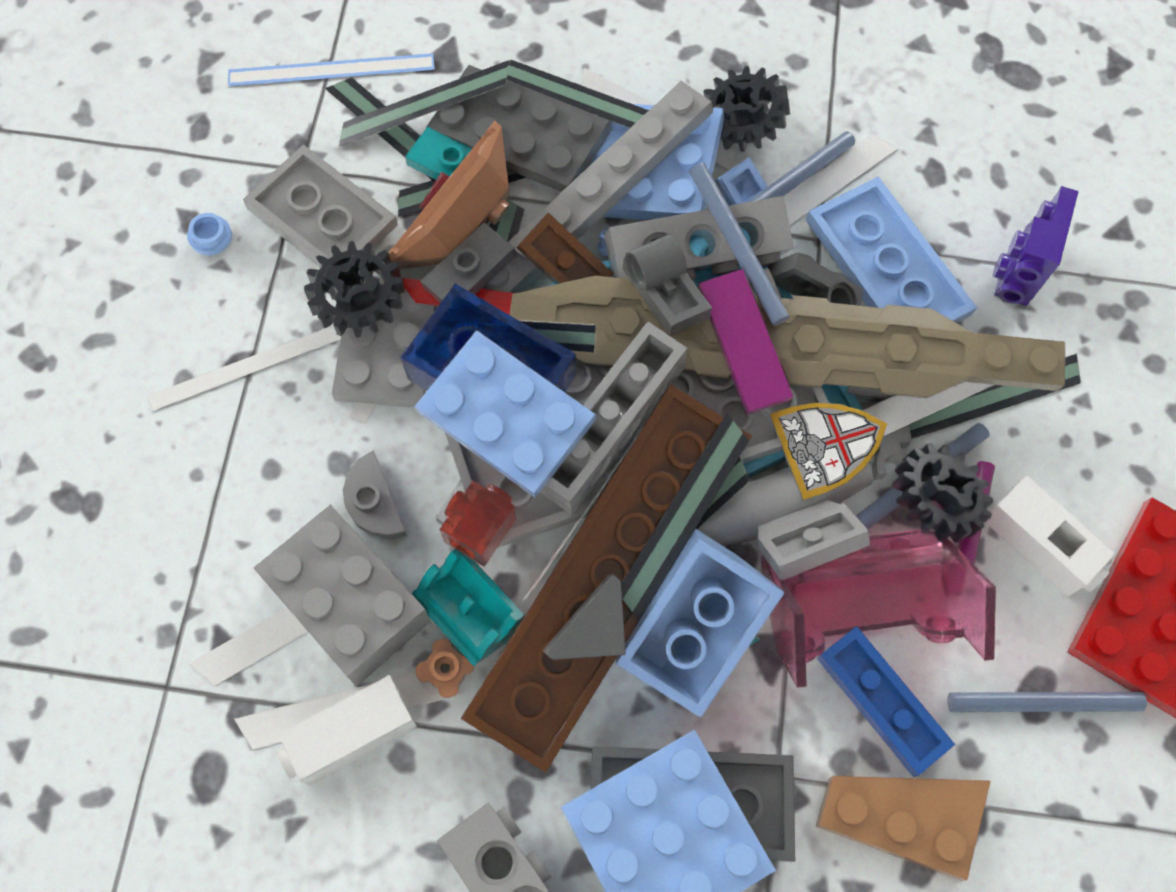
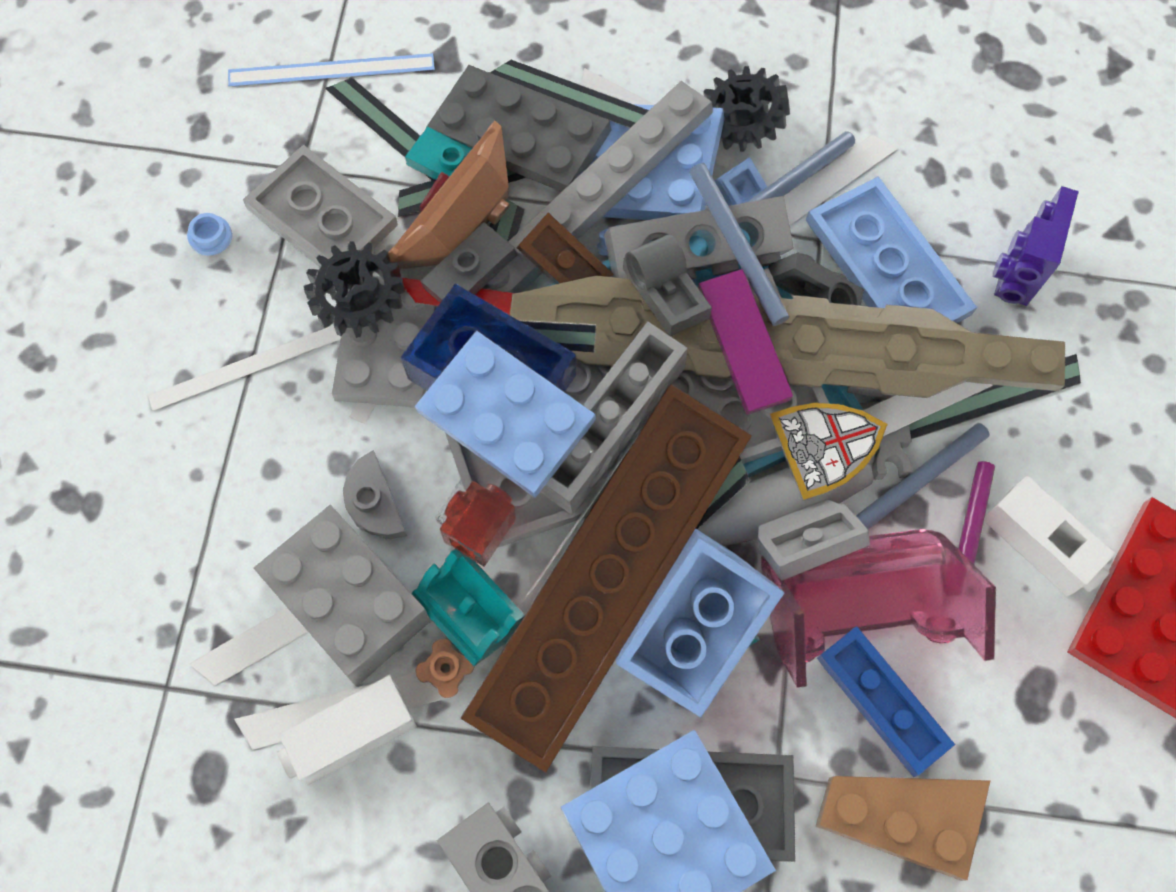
(424, 103): sticker -> none
(594, 628): dark grey slope -> none
(682, 516): sticker -> none
(942, 493): black gear -> none
(1046, 701): sand blue bar -> none

